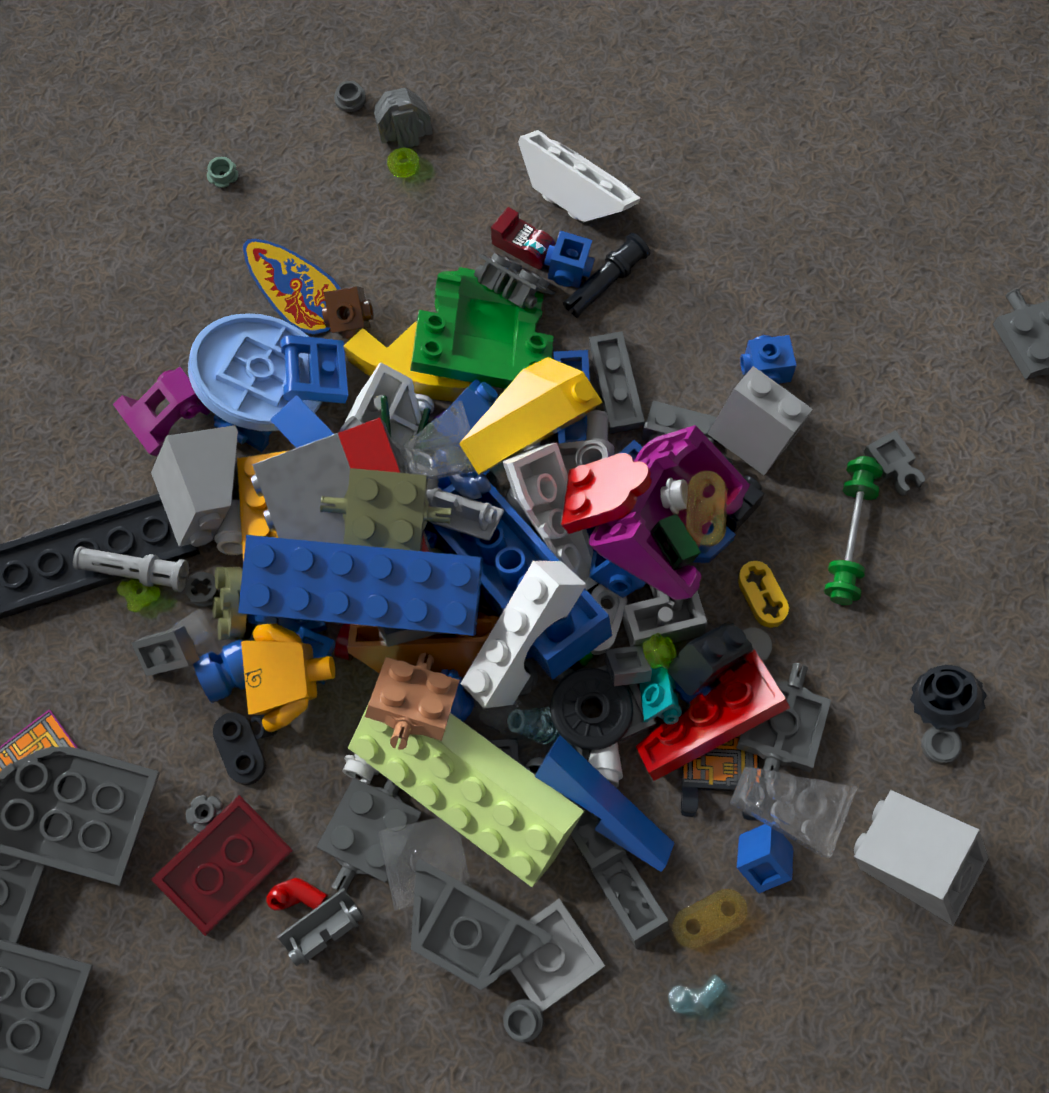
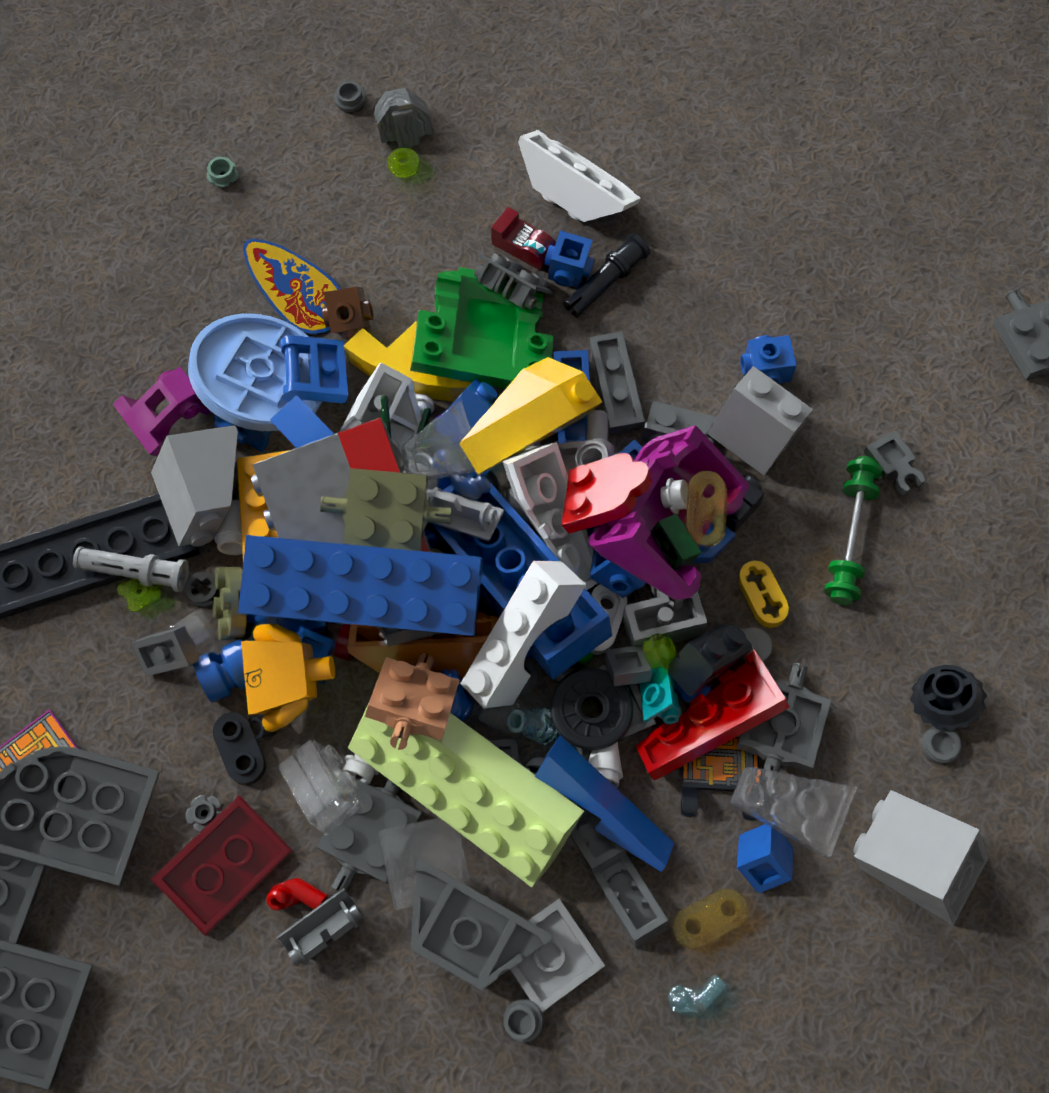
(321, 786): none -> clear brick

